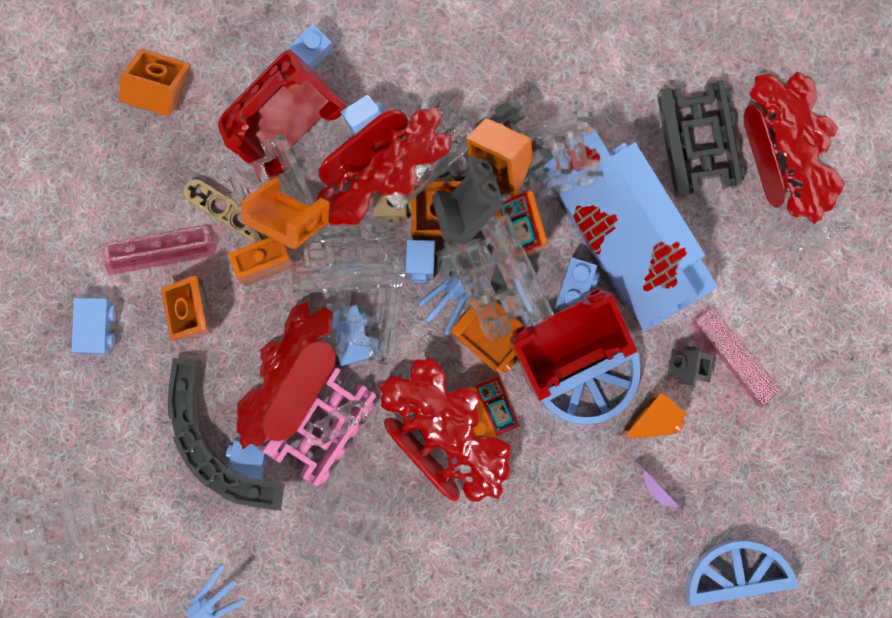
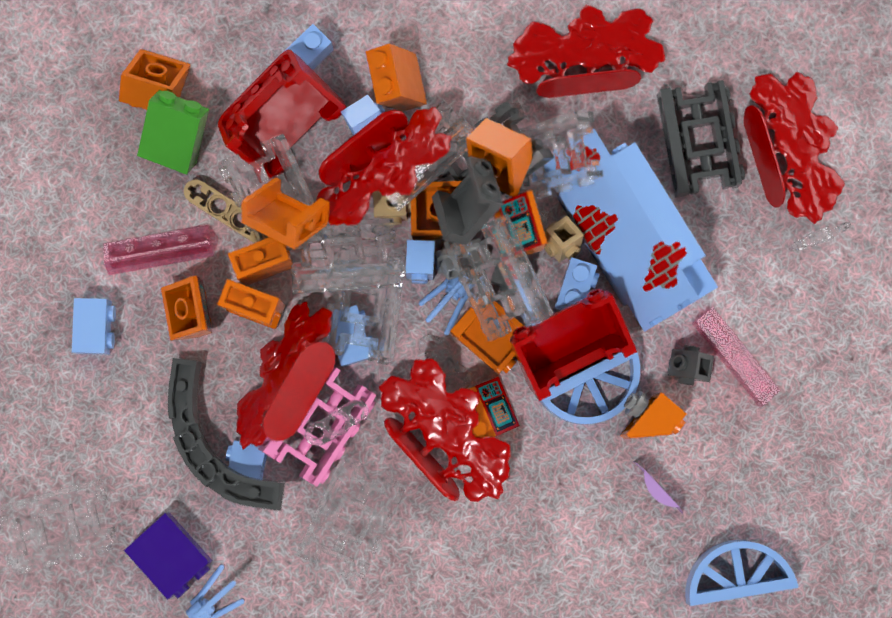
(169, 556): none -> dark purple brick
(173, 131): none -> bright green brick
(251, 304): none -> orange panel
(396, 77): none -> orange brick
(563, 239): none -> tan brick
(590, 44): none -> red plant
(636, 404): none -> light grey plate

